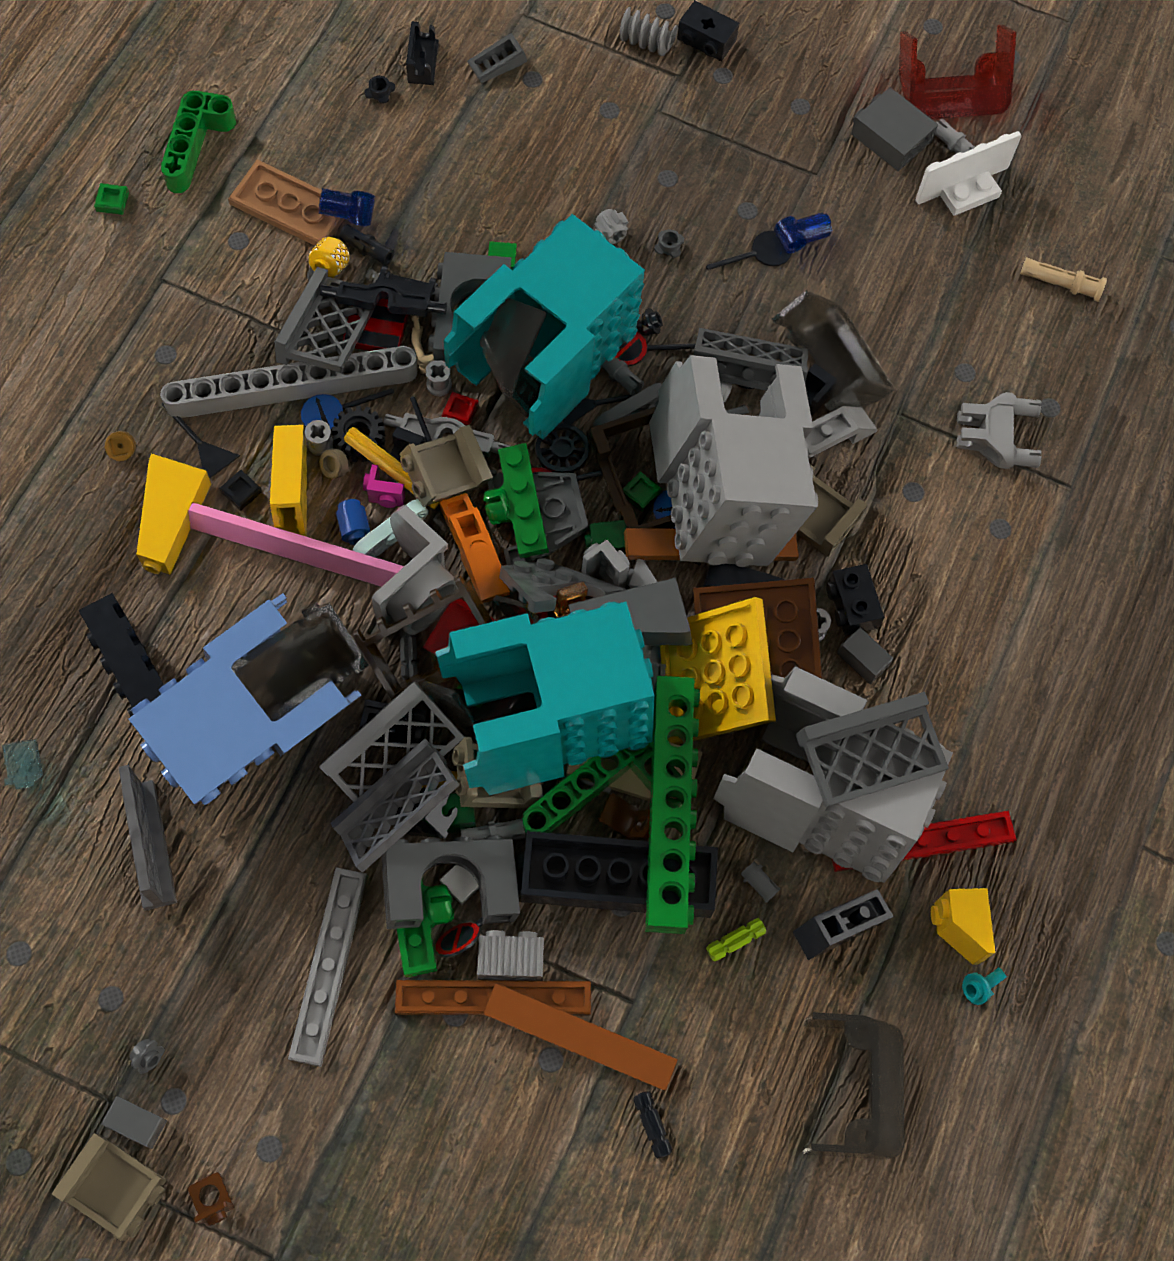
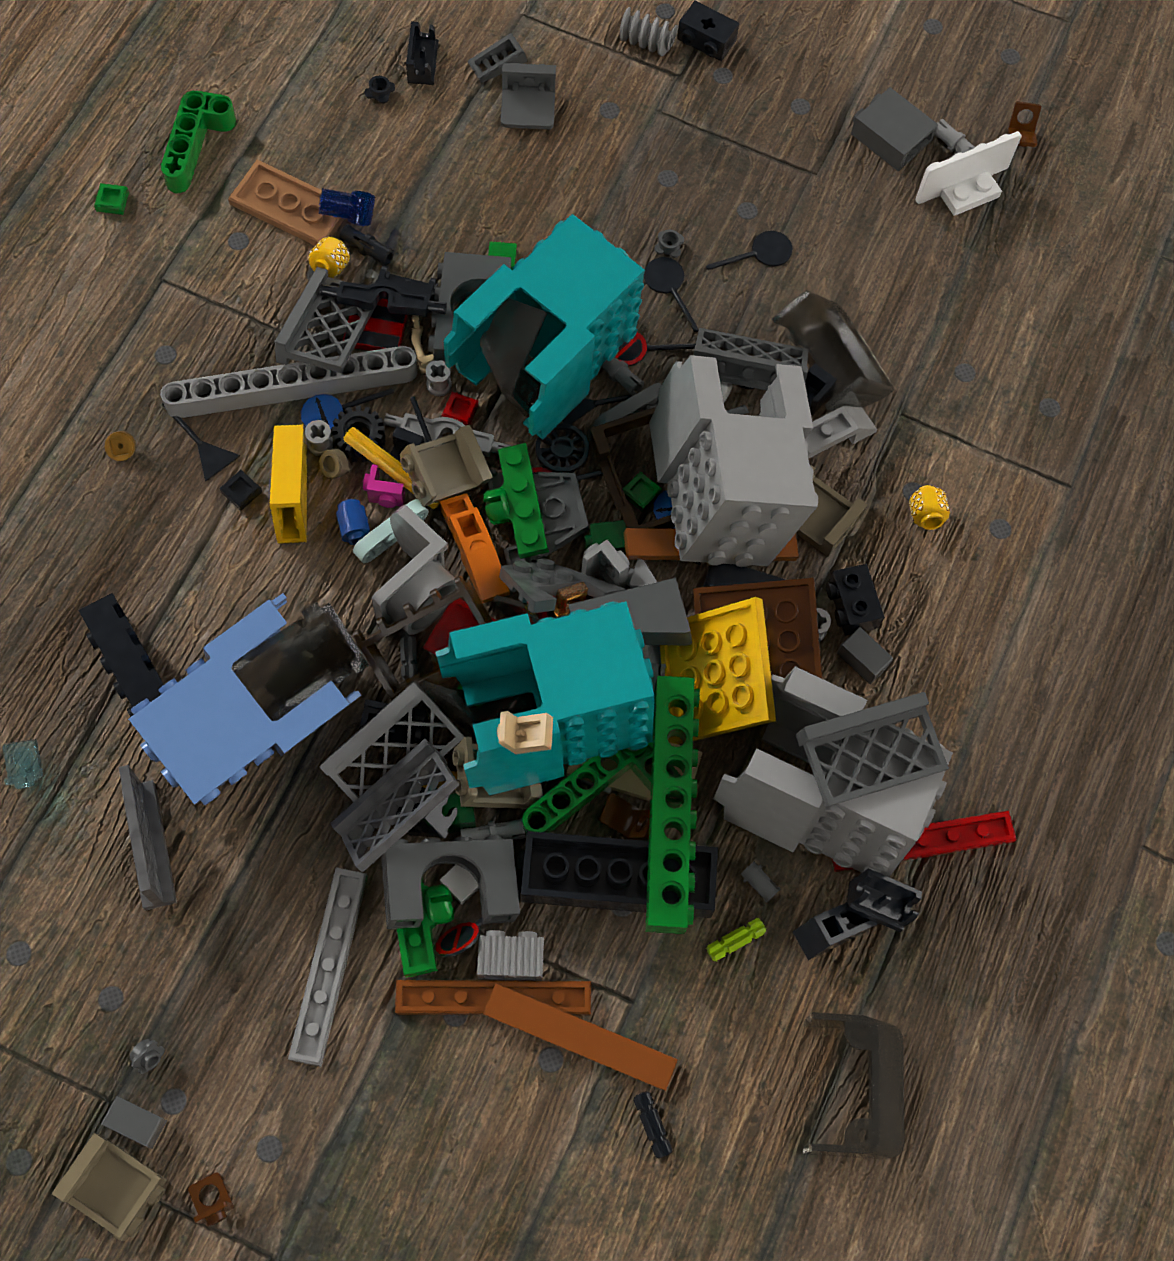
(165, 514): yellow slope -> none
(291, 545): bright pink tile -> none
(525, 733): none -> tan bracket
(528, 96): none -> dark grey bracket
(612, 225): light grey gear -> none
(650, 322): black plate -> none
(667, 276): none -> black piece
(797, 233): clear blue piece -> none
(882, 899): none -> black hinge
(929, 507): none -> yellow head
(960, 96): clear red windscreen -> none
(965, 922): yellow slope -> none
(978, 988): teal plate -> none
(996, 430): light grey connector -> none
(1027, 129): none -> reddish brown bracket
(1076, 282): tan pin -> none

